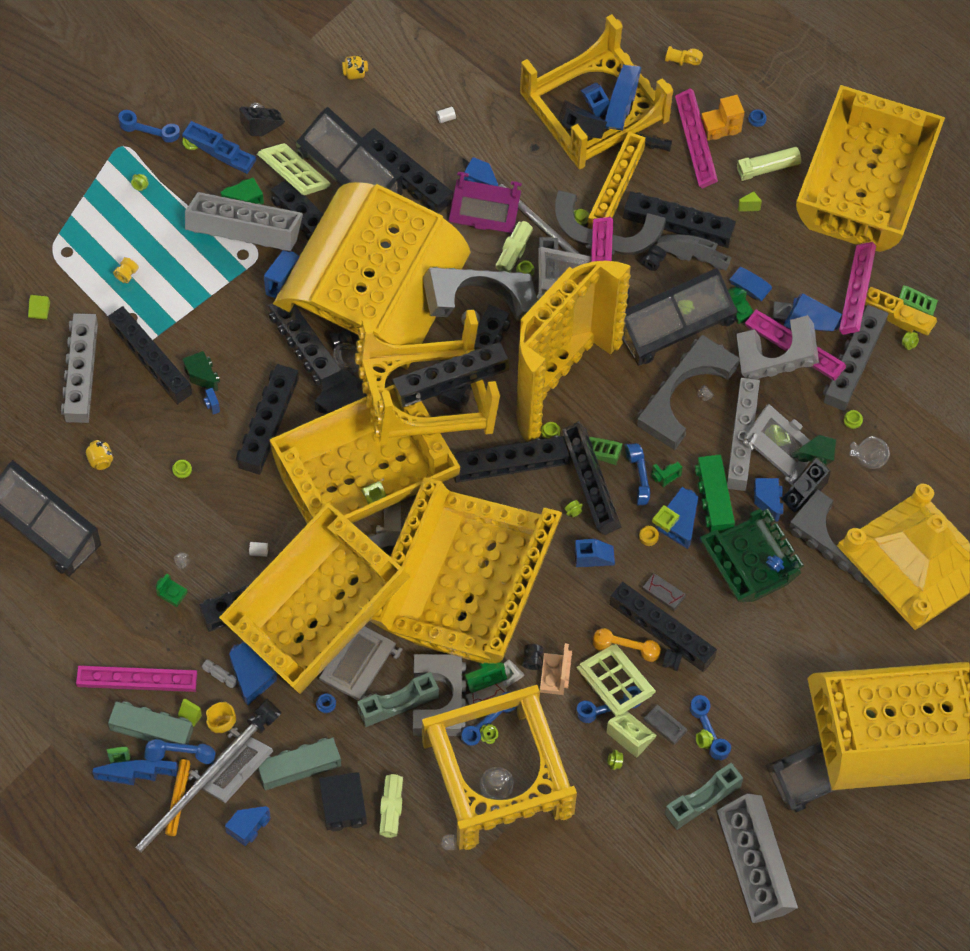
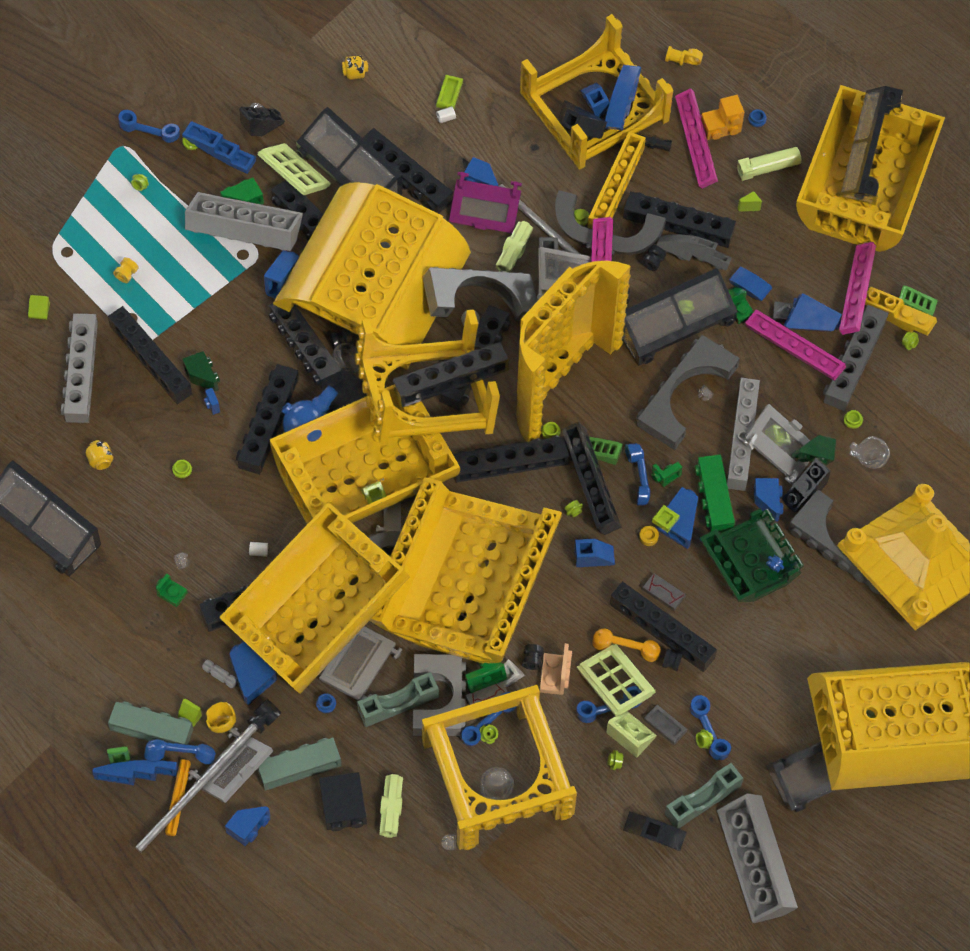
(137, 678): dark pink plate -> none
(307, 410): none -> blue piece
(449, 92): none -> lime tile
(525, 267): lime plate -> none
(654, 831): none -> black slope
(801, 353): light grey arch -> none
(857, 182): none -> windscreen

